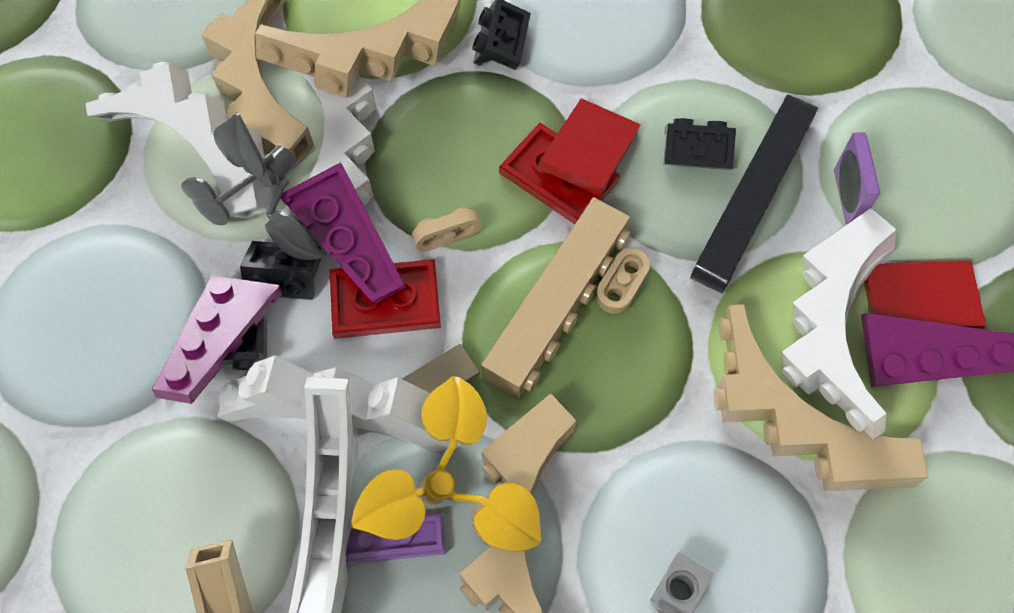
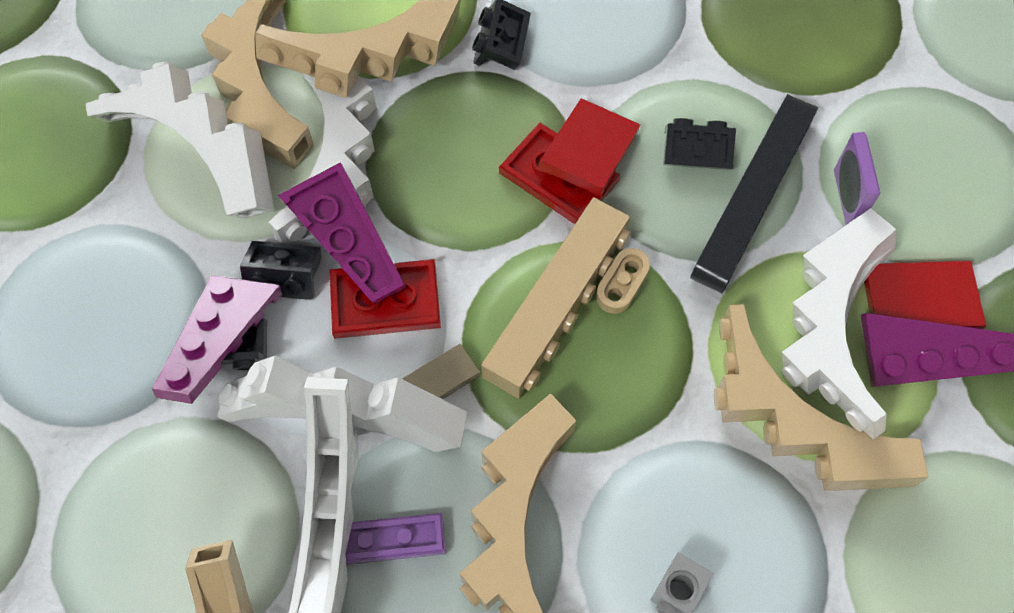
(241, 151): dark grey plant -> none
(393, 506): yellow plant -> none
(448, 229): tan plate -> none

